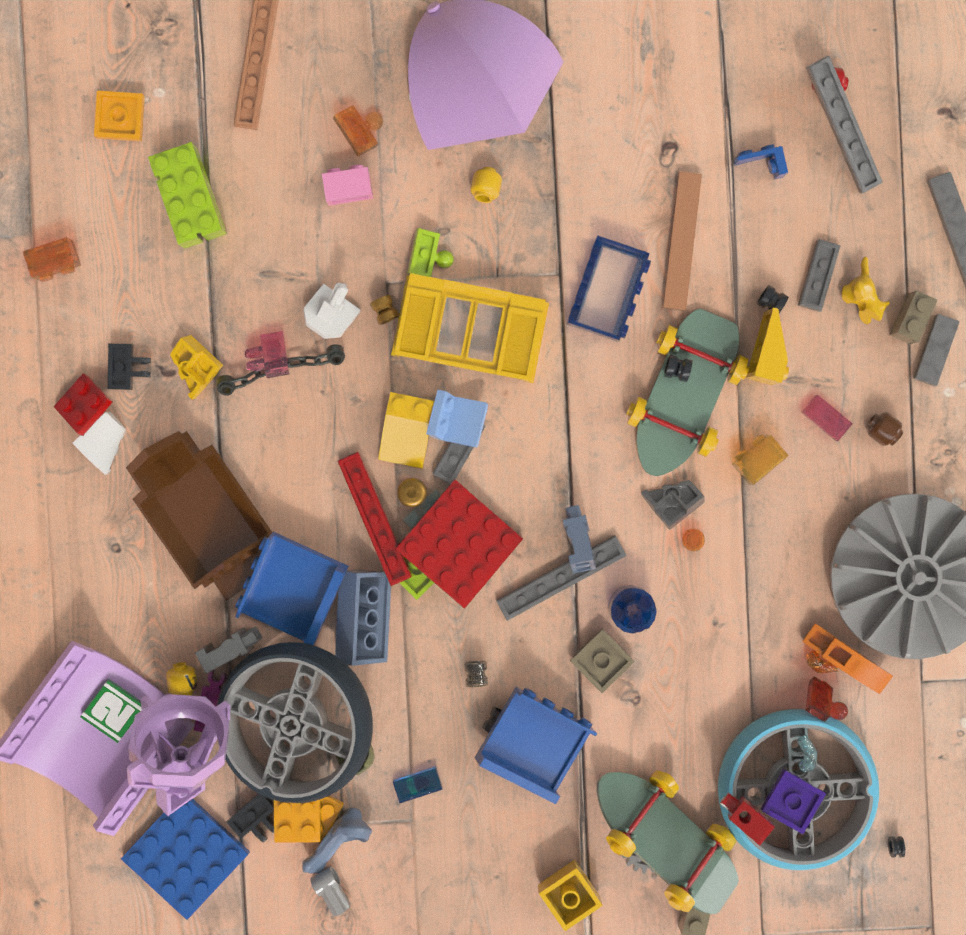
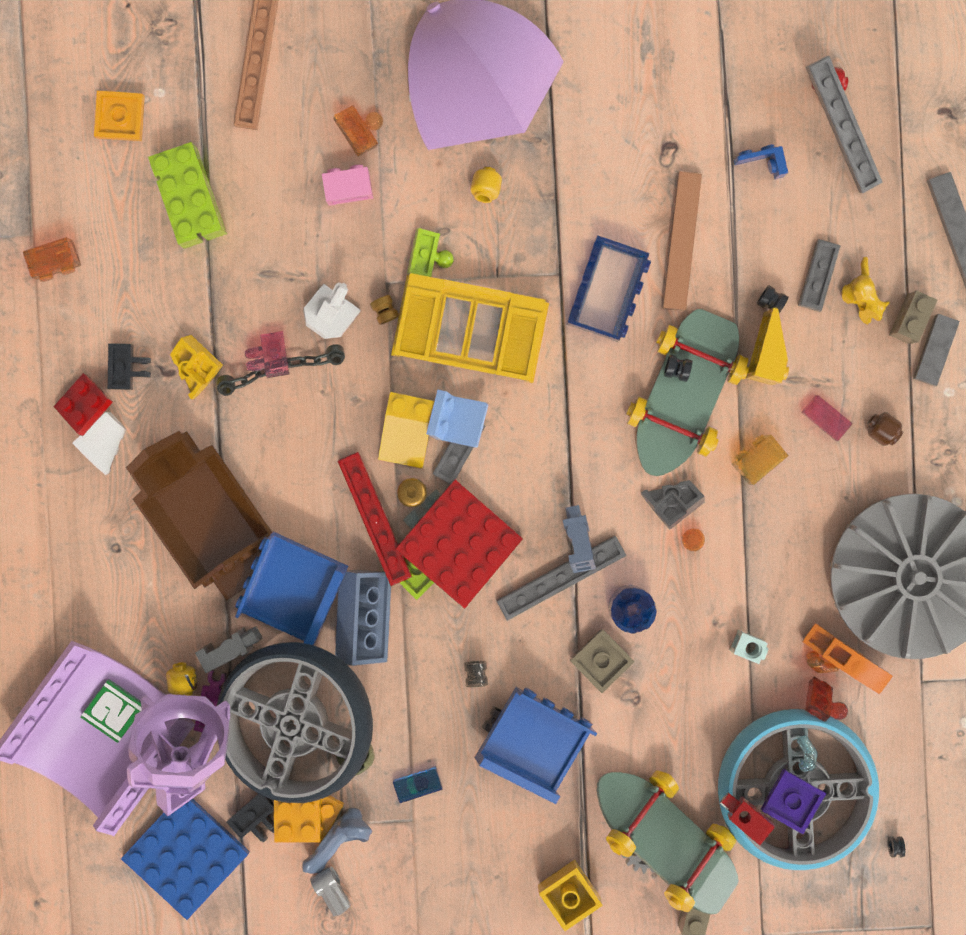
(739, 647): none -> light aqua brick

